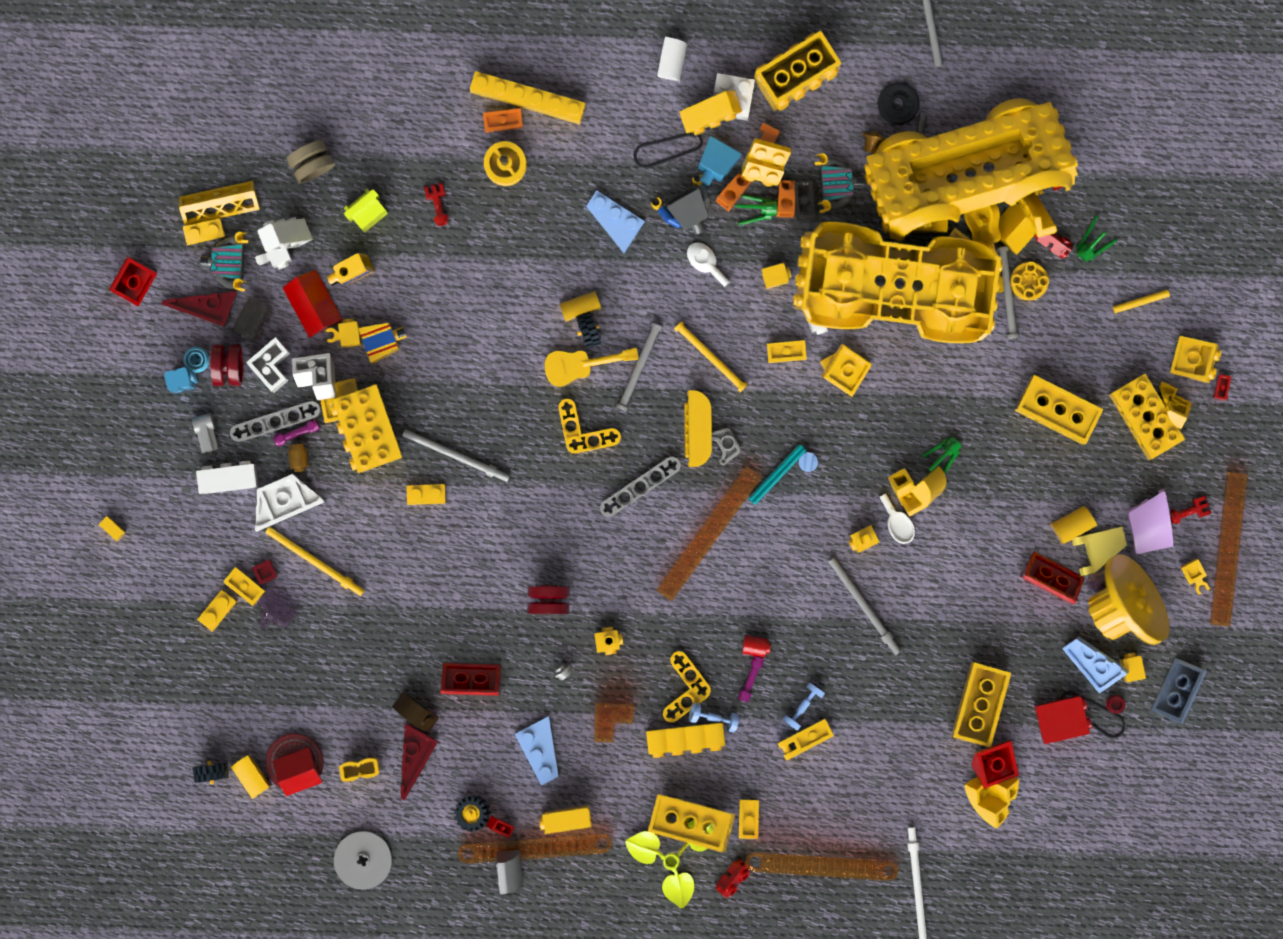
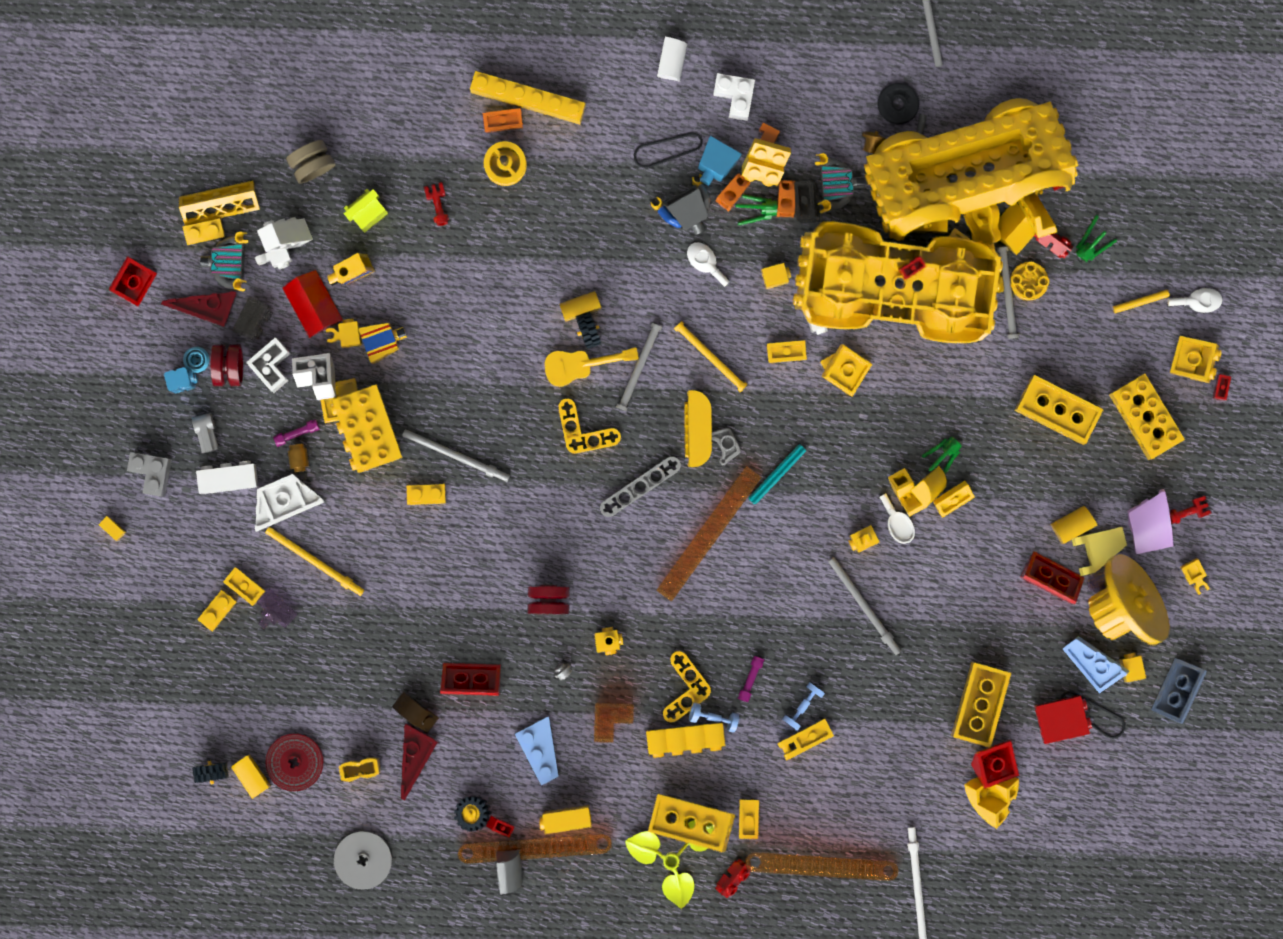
(156, 471): none -> light grey brick
(265, 572): dark red plate -> none
(268, 428): light grey beam -> none
(296, 771): red slope -> none
(615, 219): light blue wing -> none
(711, 112): yellow brick -> none
(756, 646): red brick -> none
(797, 71): yellow brick -> none
(808, 462): light blue plate -> none
(912, 267): none -> red piece
(953, 499): none -> yellow plate
(1115, 704): dark red plate -> none
(1176, 406): yellow slope -> none
(1201, 300): none -> white piece
(1228, 549): clear orange plate -> none

